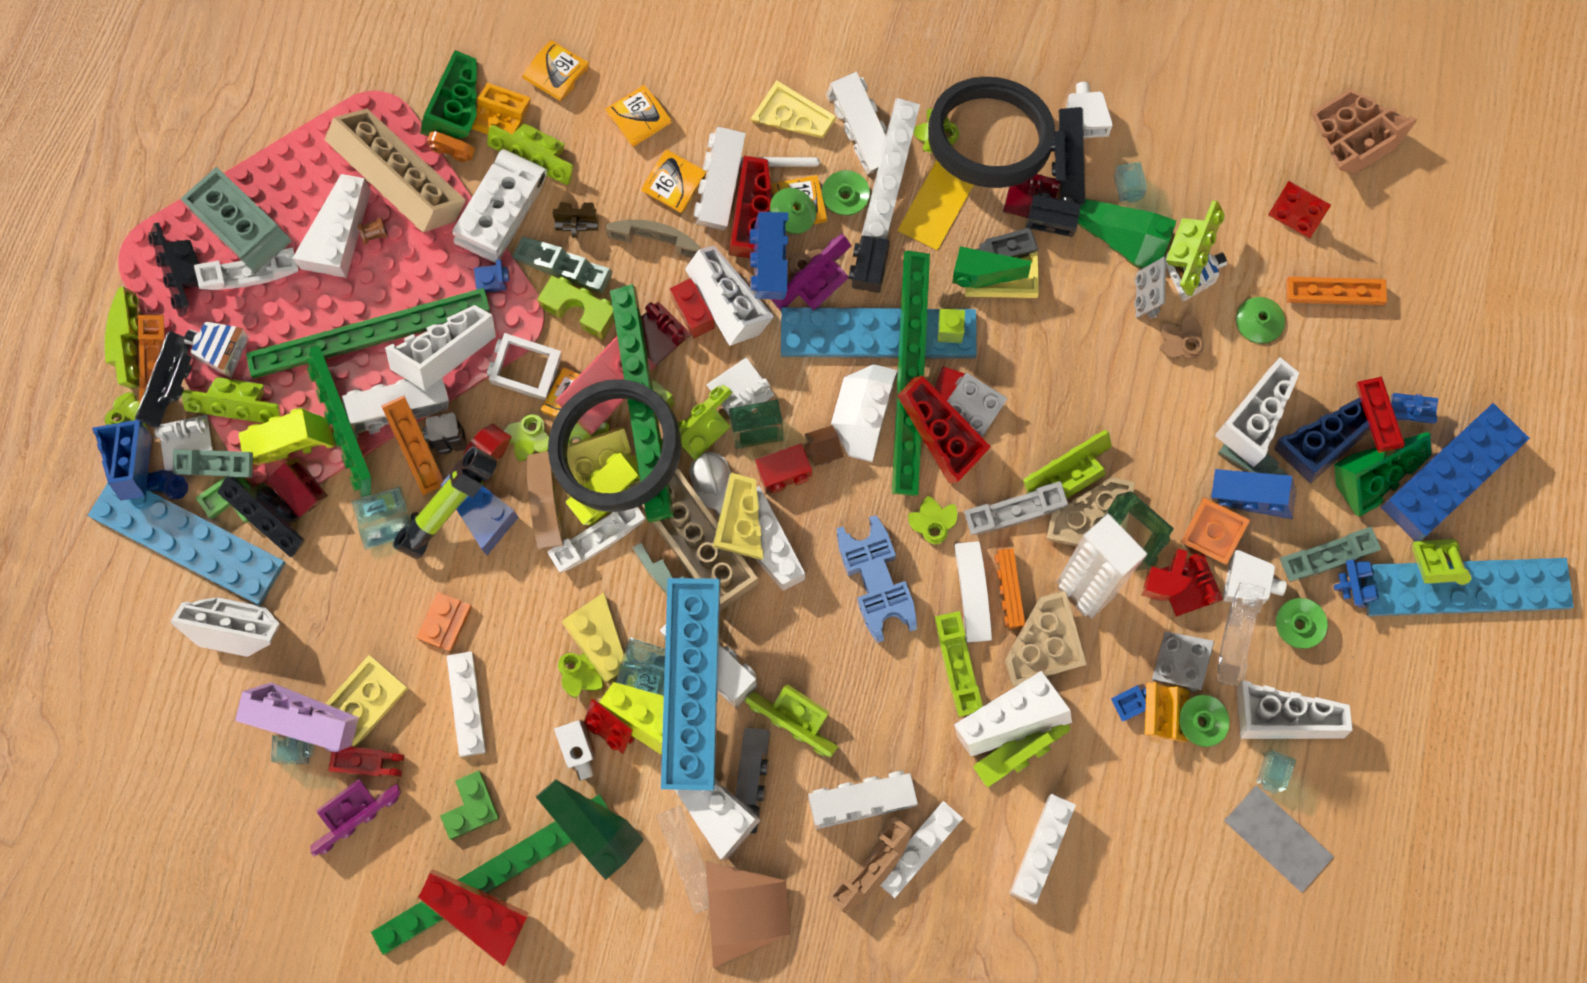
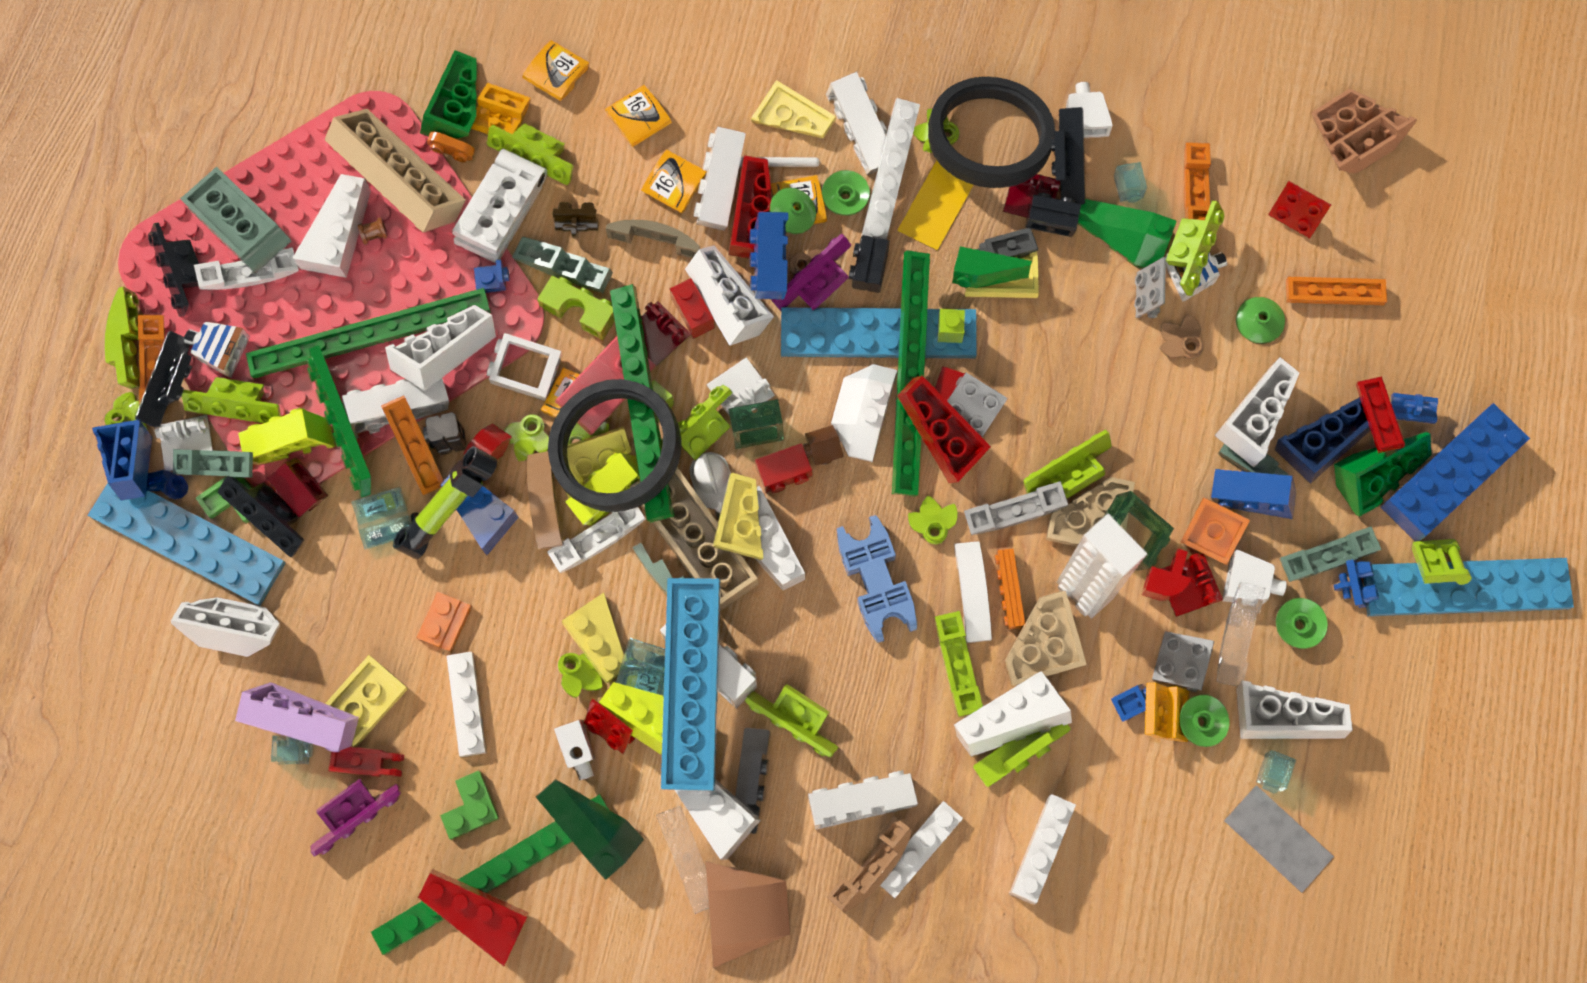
(1196, 180): none -> orange slope

